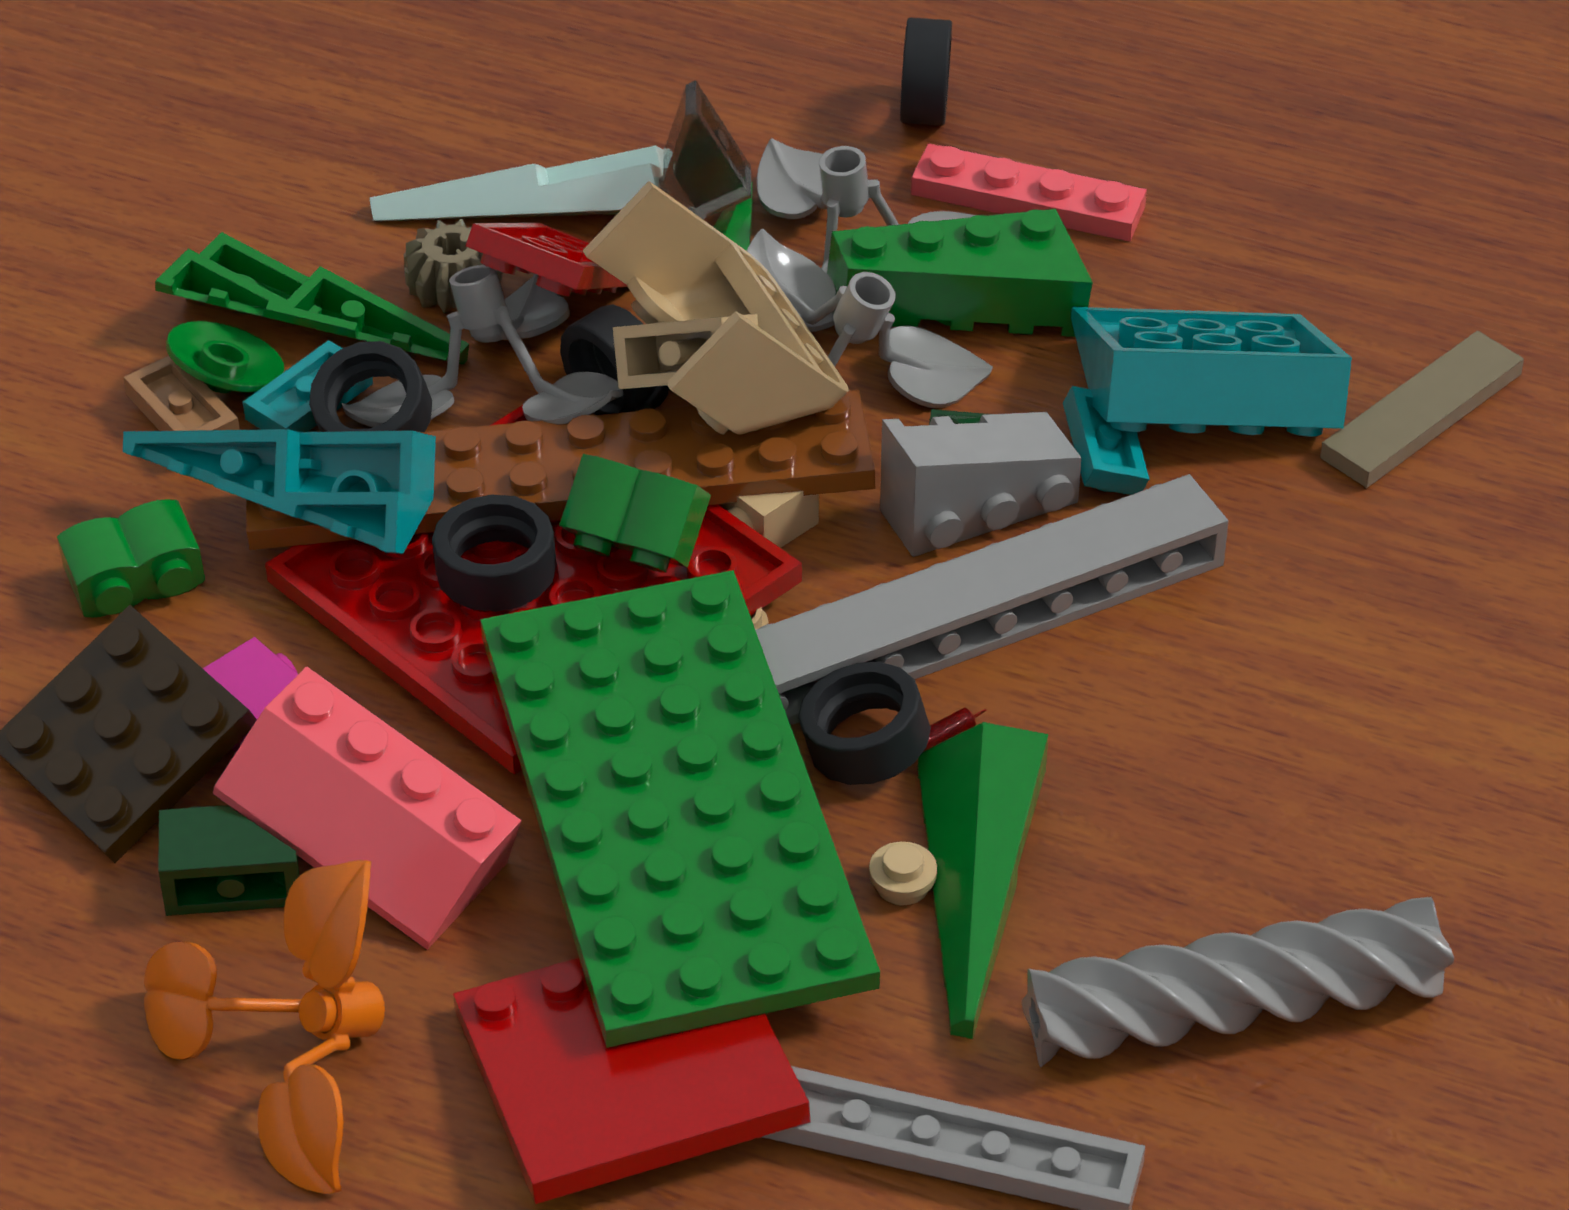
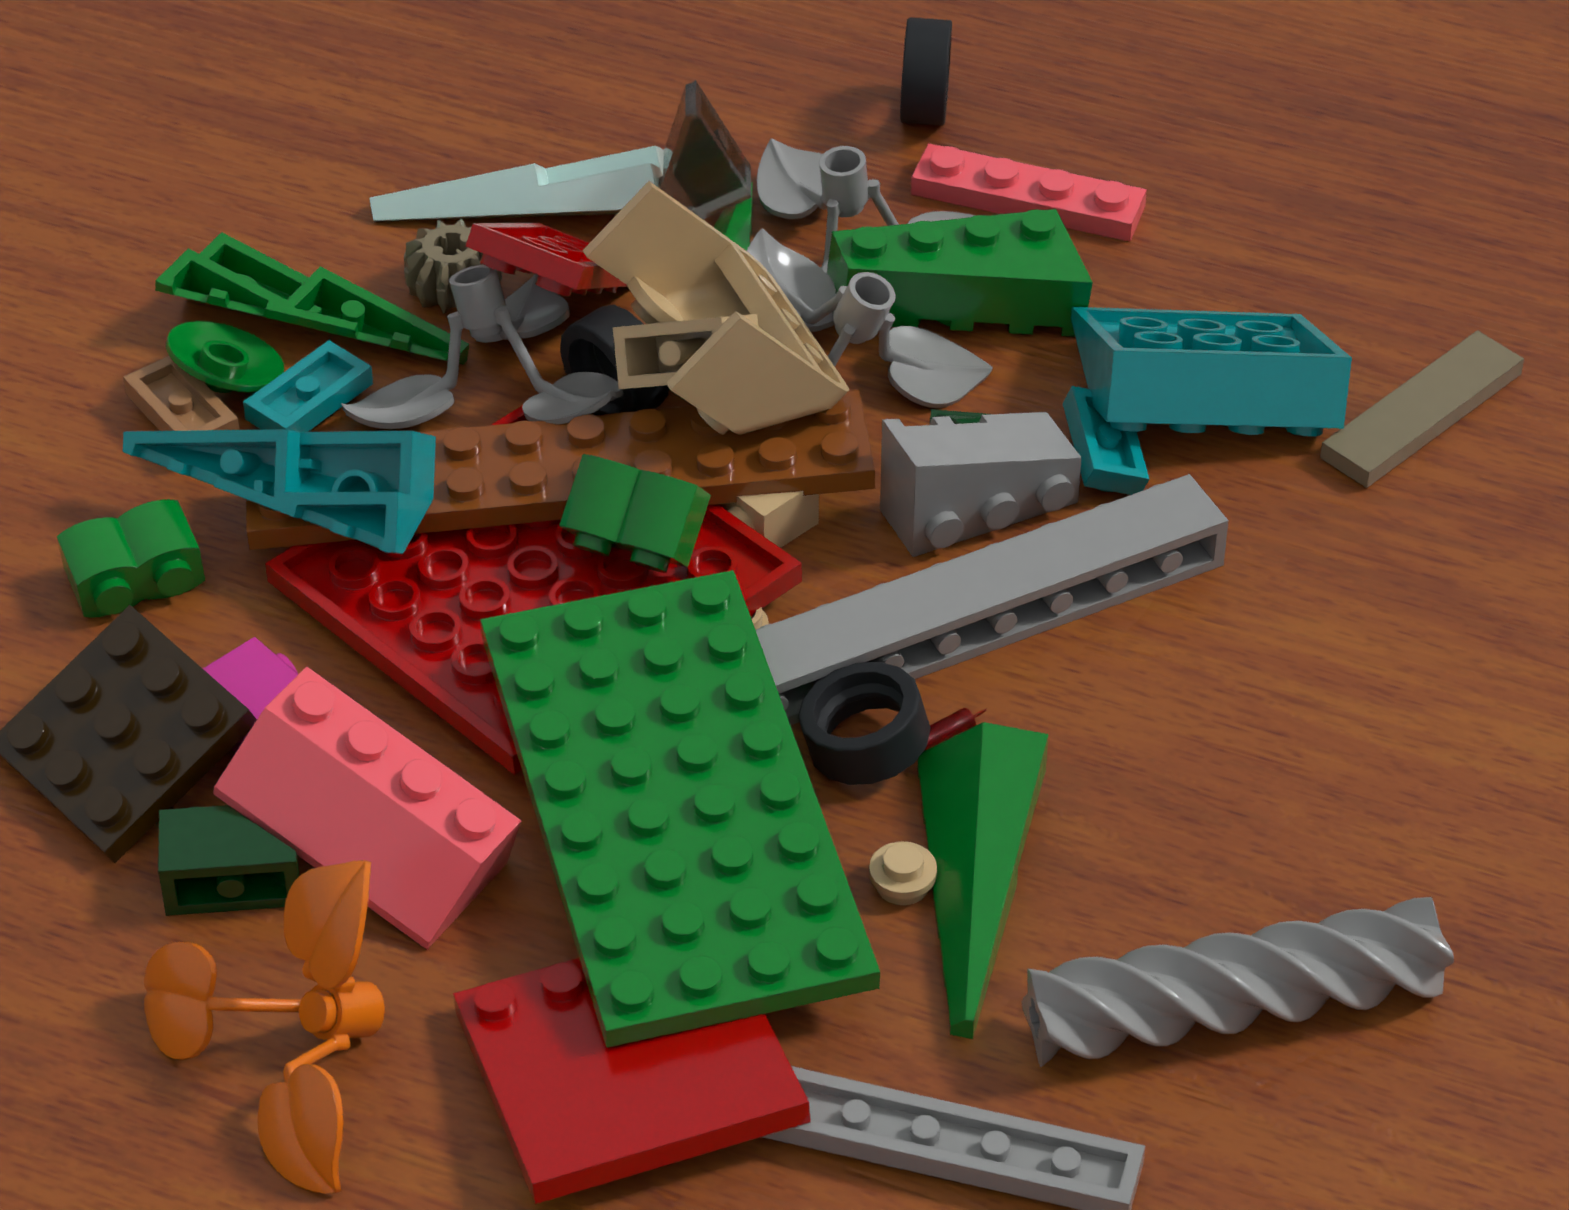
(361, 363): black tyre -> none
(502, 584): black tyre -> none

